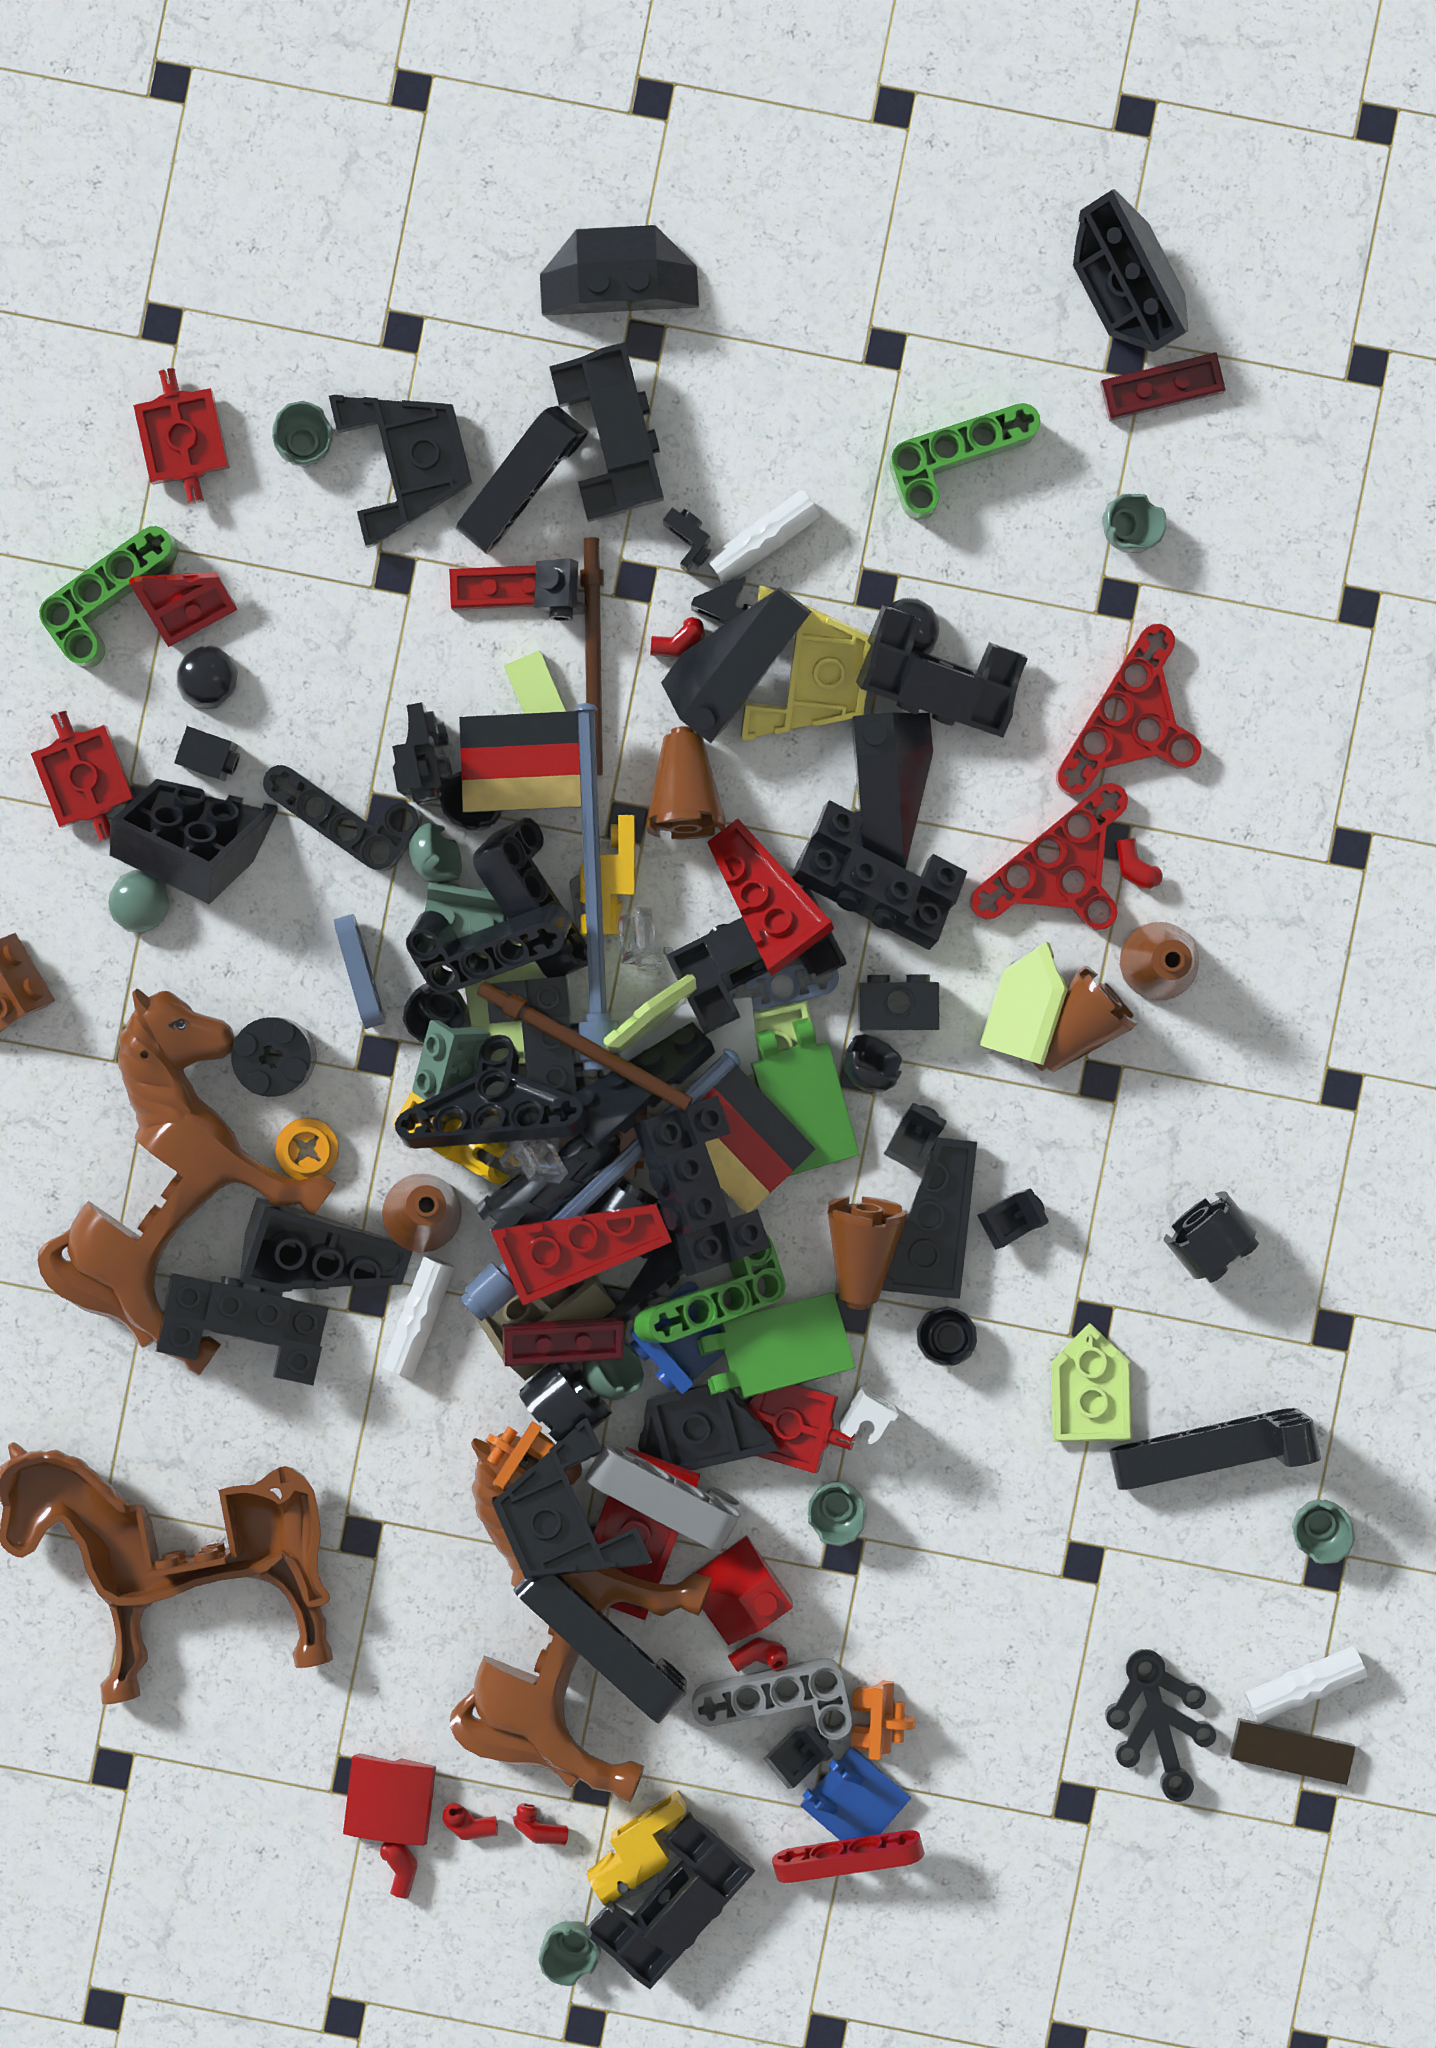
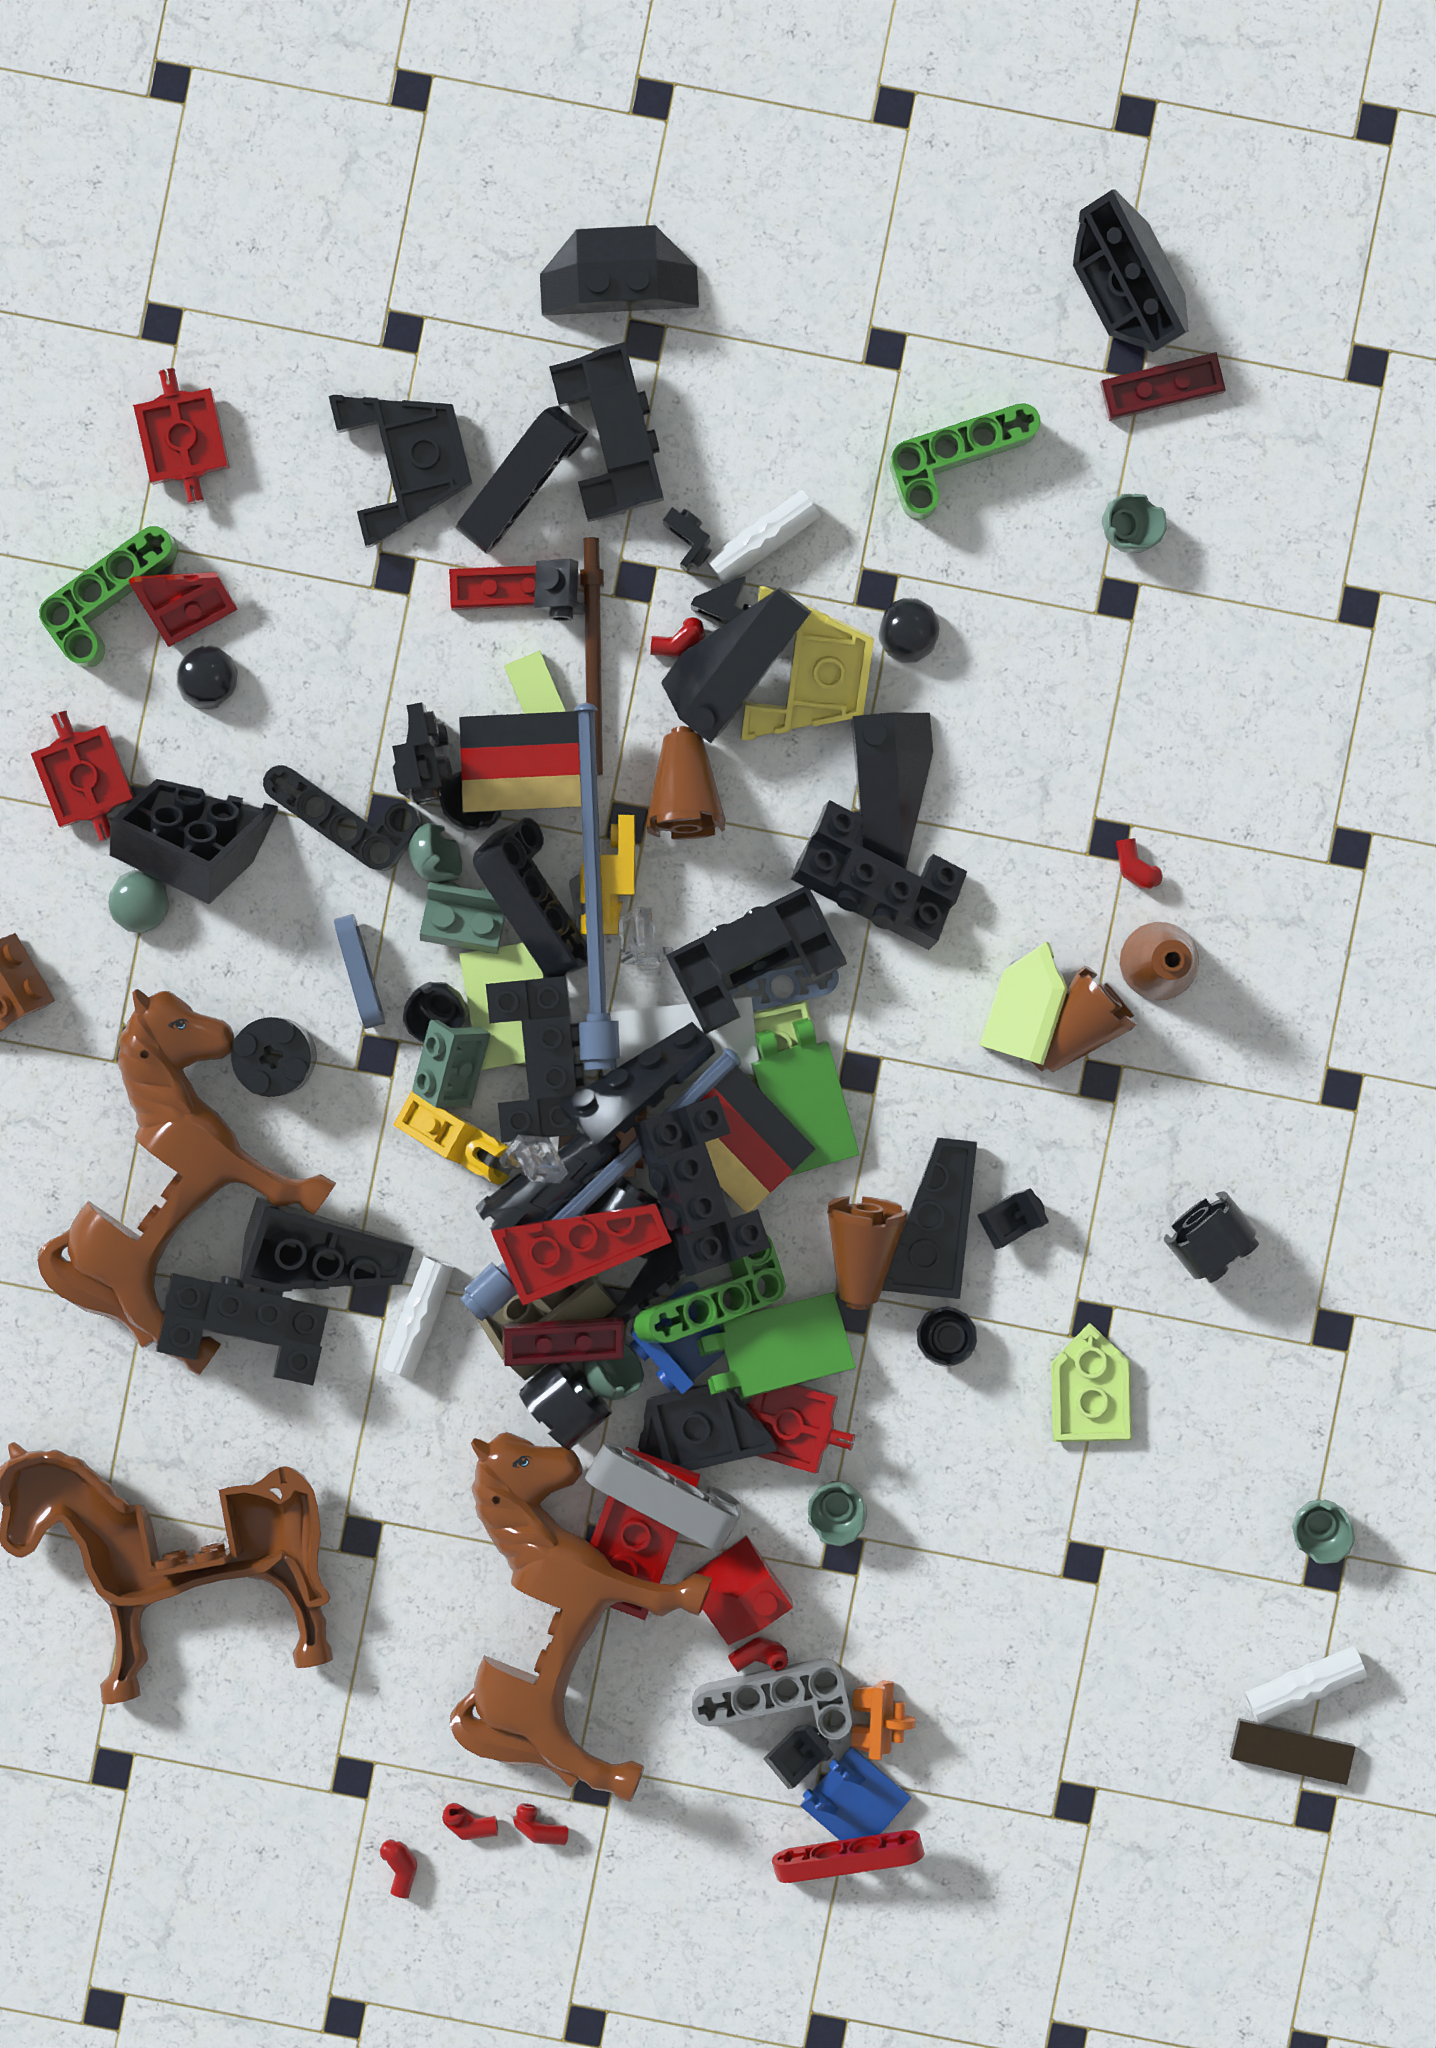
(207, 754): black brick -> none
(288, 1150): light orange gear -> none
(302, 433): sand green hair -> none
(389, 1800): red slope -> none
(410, 1225): dark orange cone -> none
(473, 1106): black beam -> none
(517, 1008): reddish brown bar -> none
(532, 1442): orange hips -> none
(538, 932): black beam -> none
(547, 1520): black wing -> none
(568, 1953): sand green hair -> none
(638, 1852): yellow plate -> none
(647, 1683): black beam -> none
(650, 1015): yellowish green tile -> none
(678, 1908): black bracket -> none
(770, 901): red wing -> none
(870, 1411): white hinge -> none
(871, 1064): black hair -> none
(915, 1136): black bracket -> none
(922, 1009): black brick -> none
(938, 686): black bracket -> none
(1076, 854): red beam -> none
(1141, 703): red beam -> none
(1158, 1717): black plant -> none
(1279, 1434): black beam -> none

